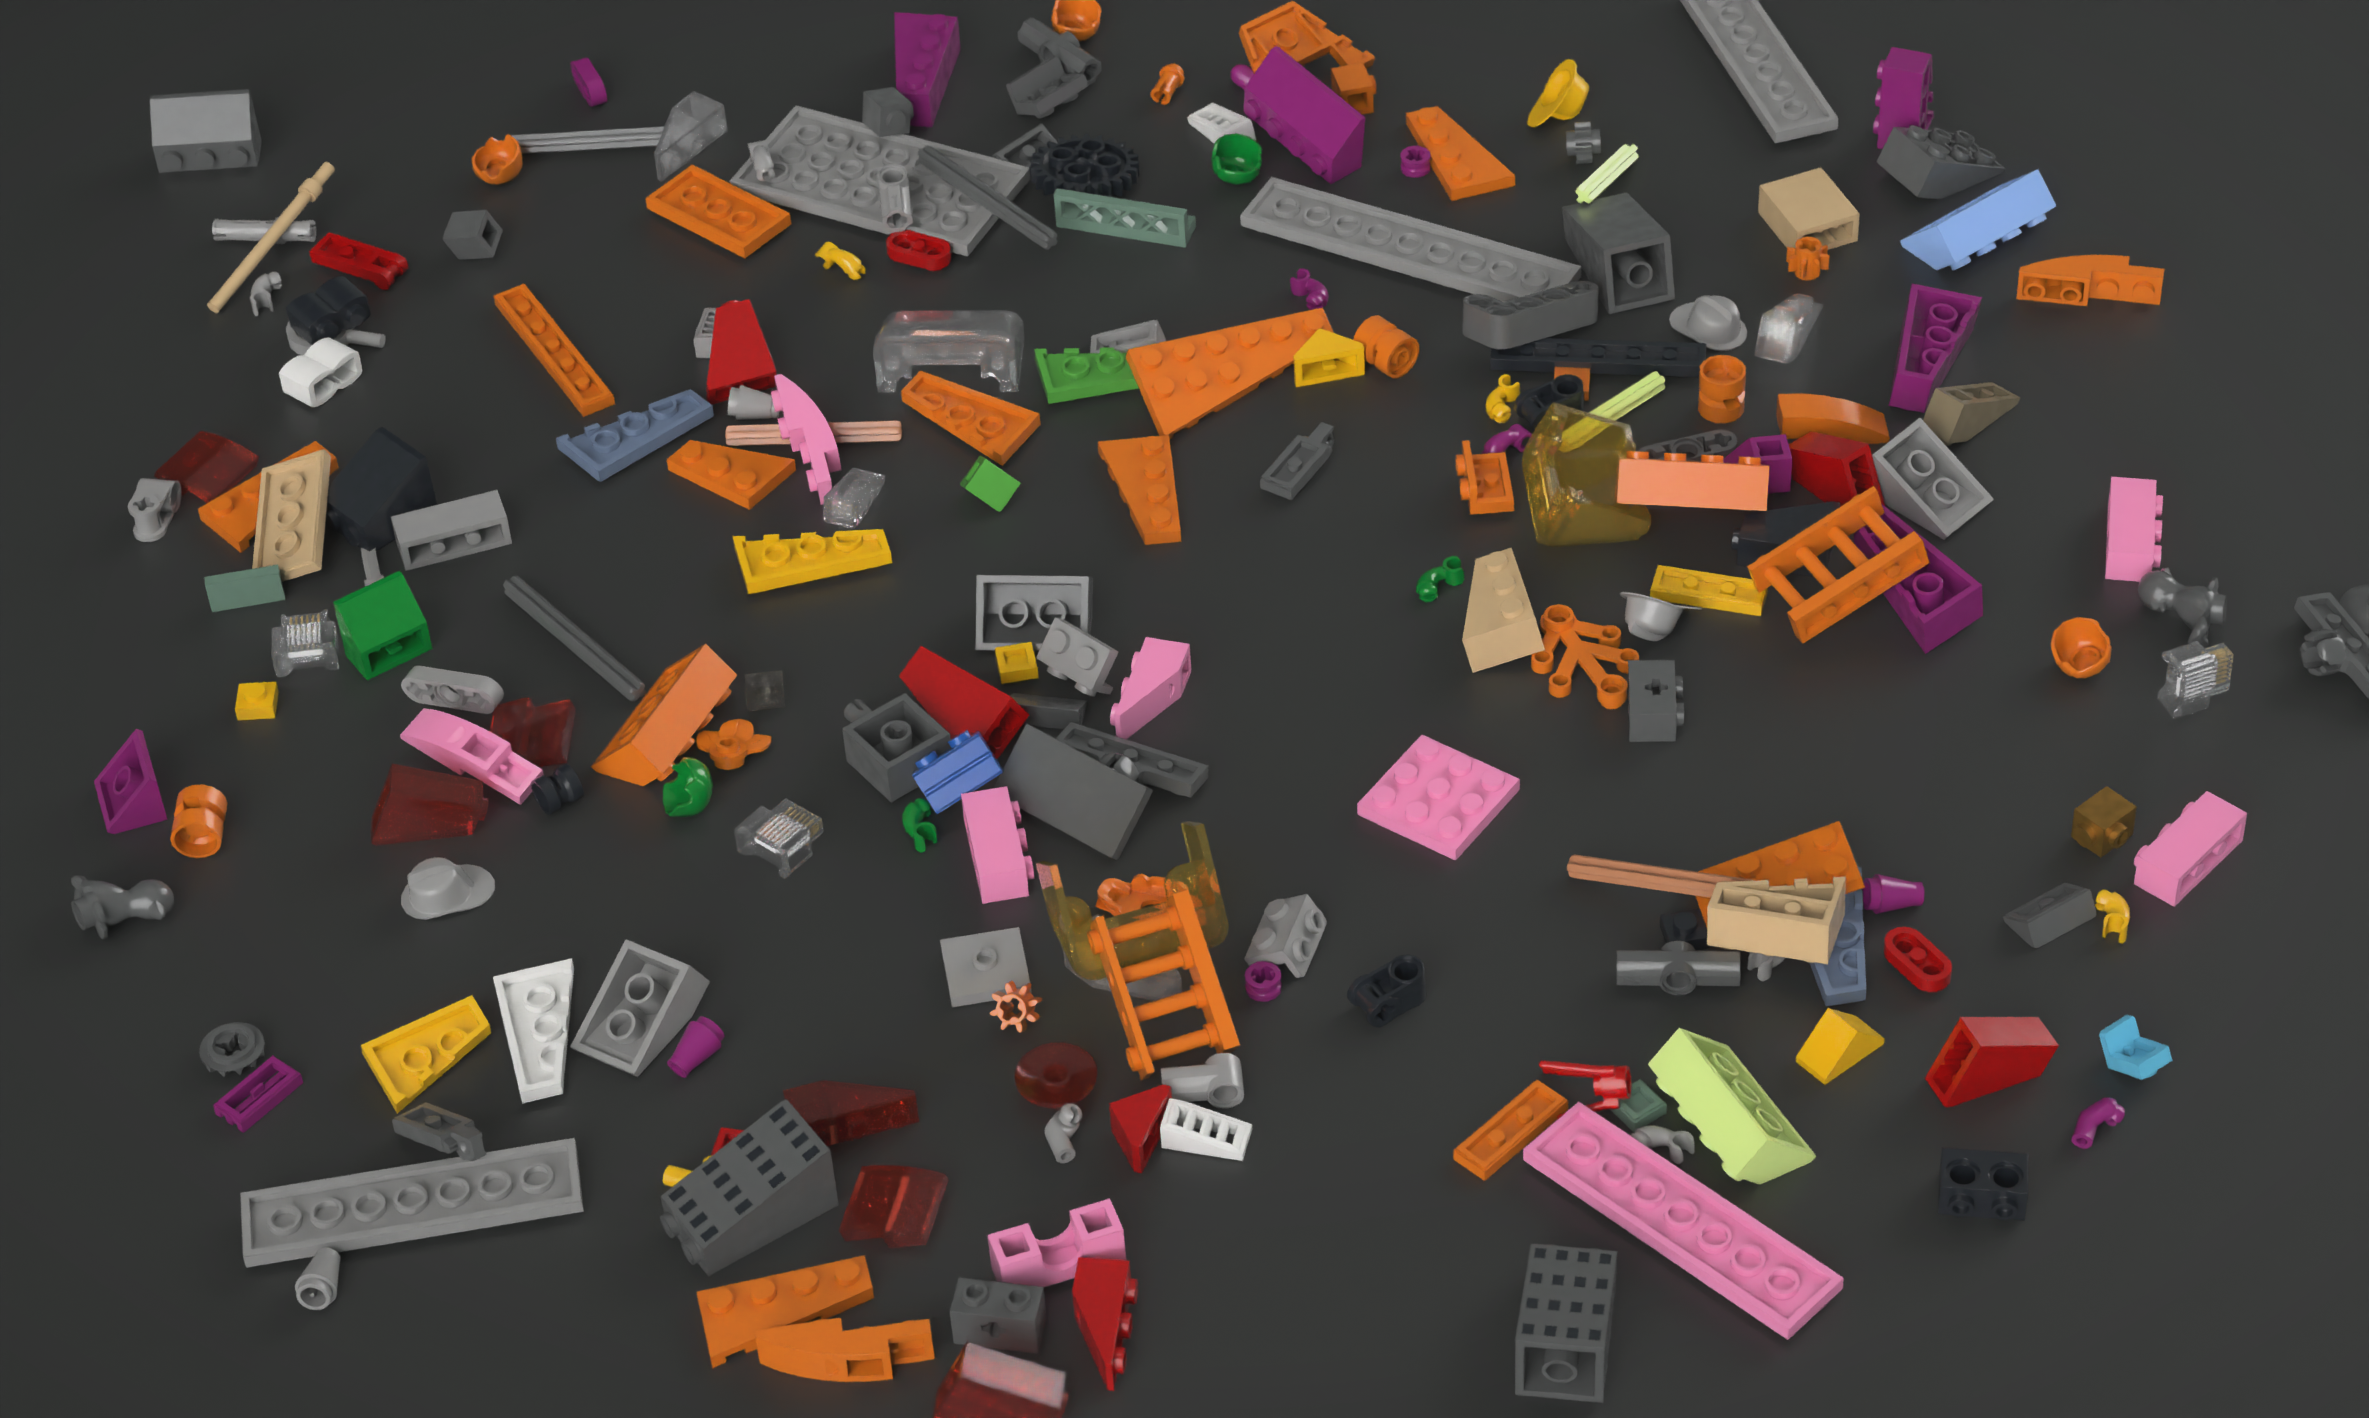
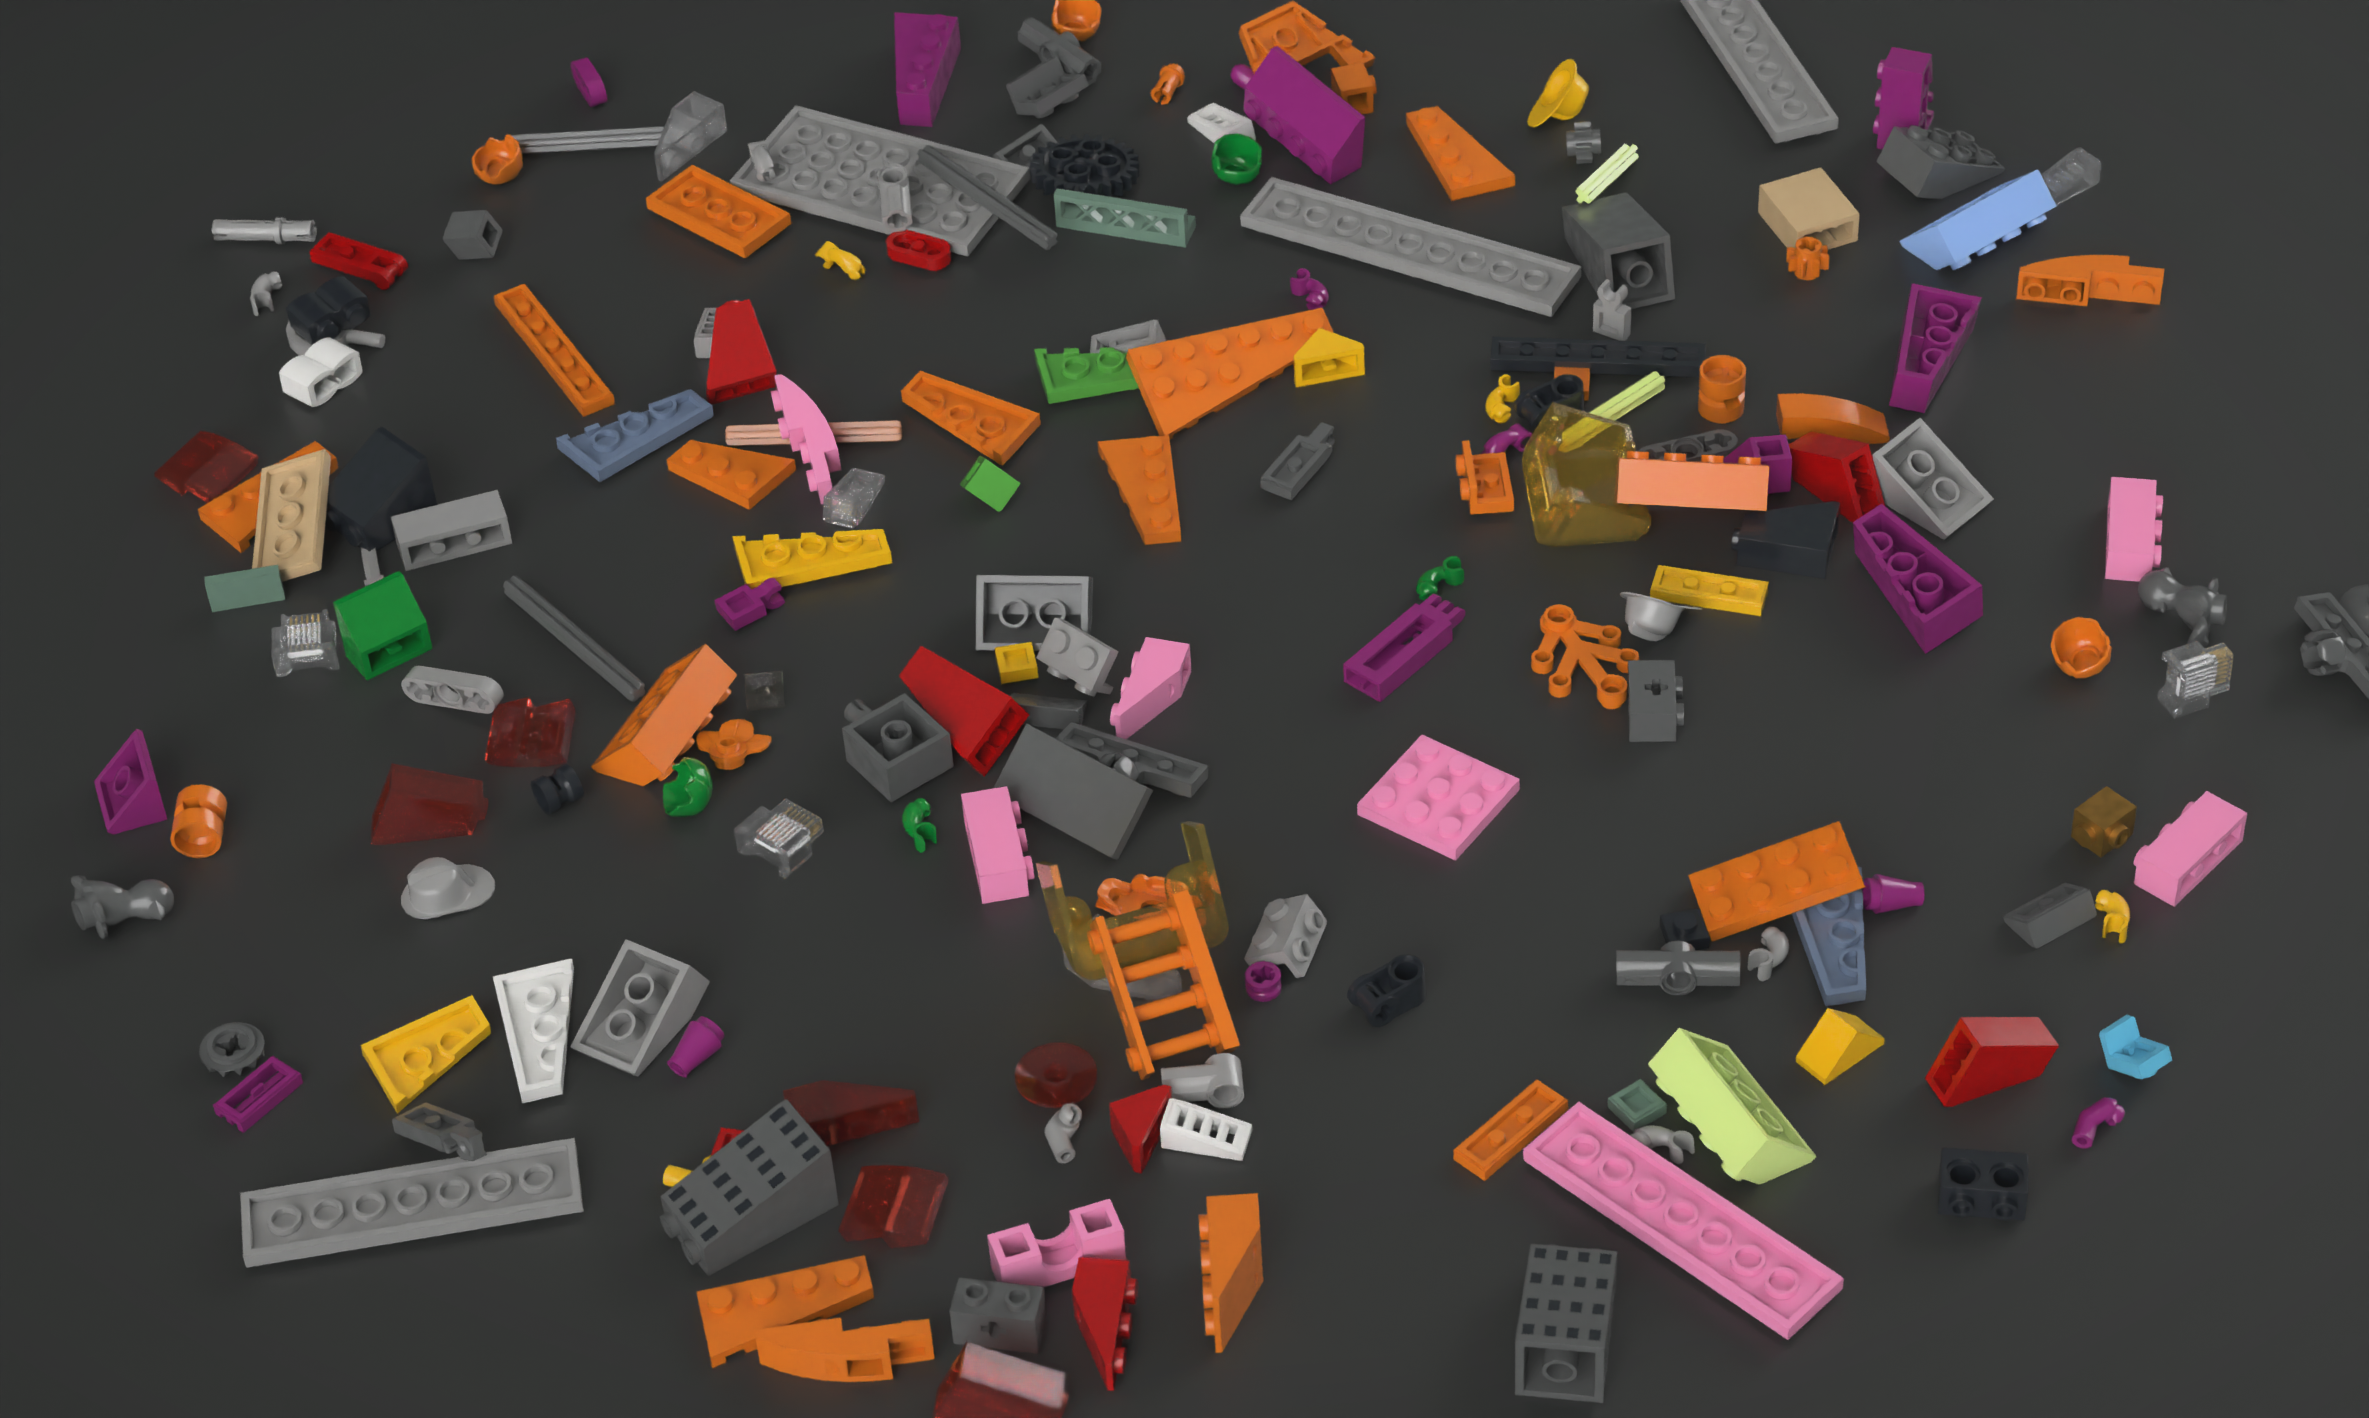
(154, 507): light grey piece -> none
(204, 131): slope -> none
(256, 700): yellow plate -> none
(308, 192): tan bar -> none
(319, 1280): light grey cone -> none
(472, 750): bright pink slope -> none
(747, 604): none -> magenta plate
(750, 404): light grey cone -> none
(887, 112): dark grey brick -> none
(949, 338): clear windscreen -> none
(956, 771): brick -> none
(983, 965): light grey plate -> none
(1005, 1007): orange gear -> none
(1233, 1261): none -> orange slope
(1387, 347): orange wheel -> none
(1388, 662): none -> magenta hinge
(1415, 161): magenta bush -> none
(1499, 614): tan wedge -> none
(1531, 316): dark grey beam -> none
(1608, 1081): red plant -> none
(1610, 315): none -> light grey plate
(1645, 876): nougat axle -> none
(1710, 321): light grey piece -> none
(1777, 920): tan wedge -> none
(1786, 328): clear slope -> none
(1852, 590): orange fence -> none
(1922, 963): red plate -> none
(1966, 410): dark tan slope -> none
(2085, 172): none -> clear slope

